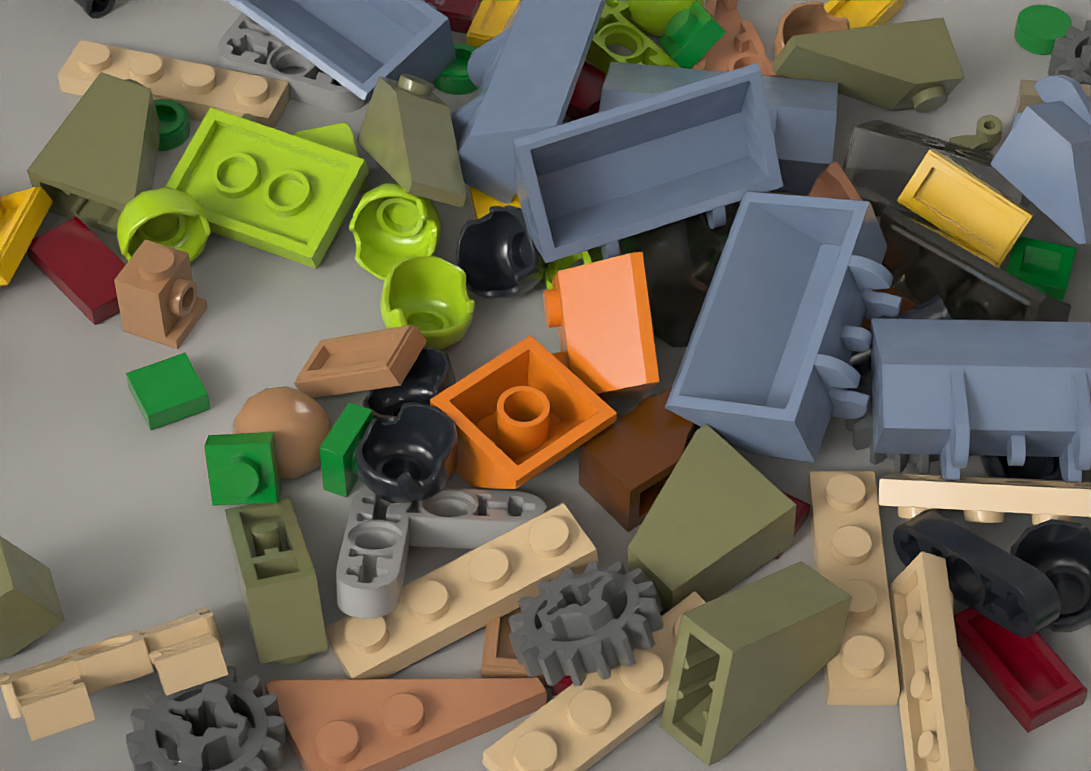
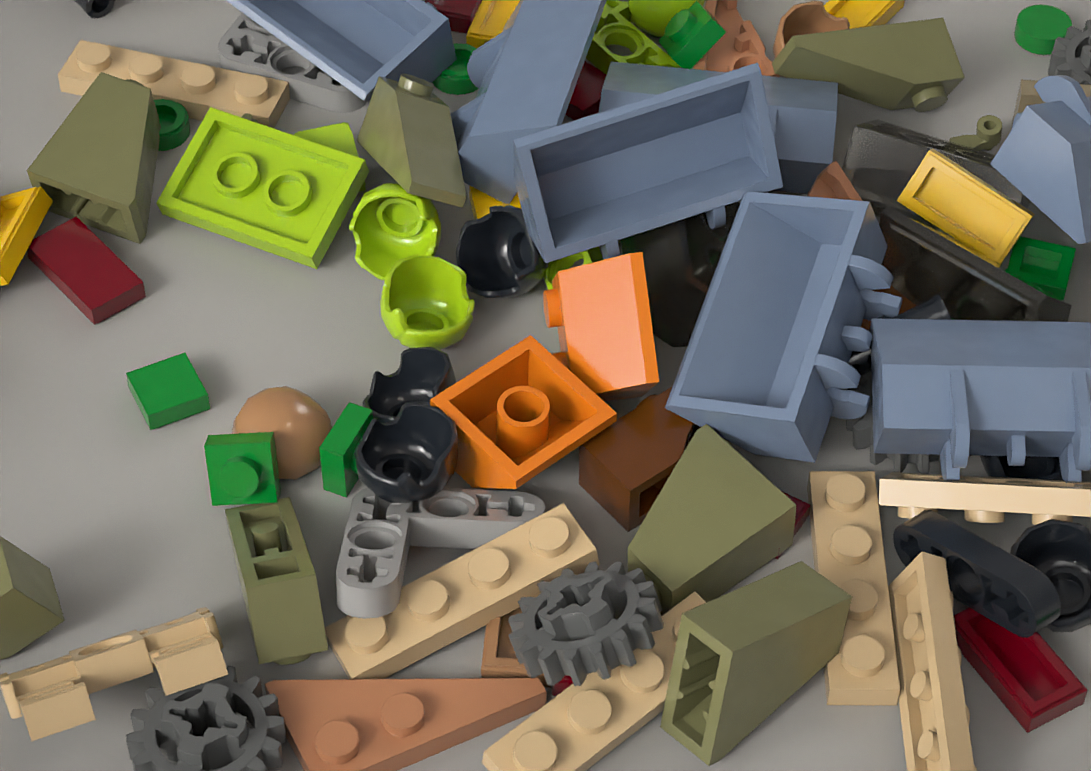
(159, 295): medium nougat brick -> none
(163, 218): lime hair -> none
(360, 362): medium nougat tile -> none

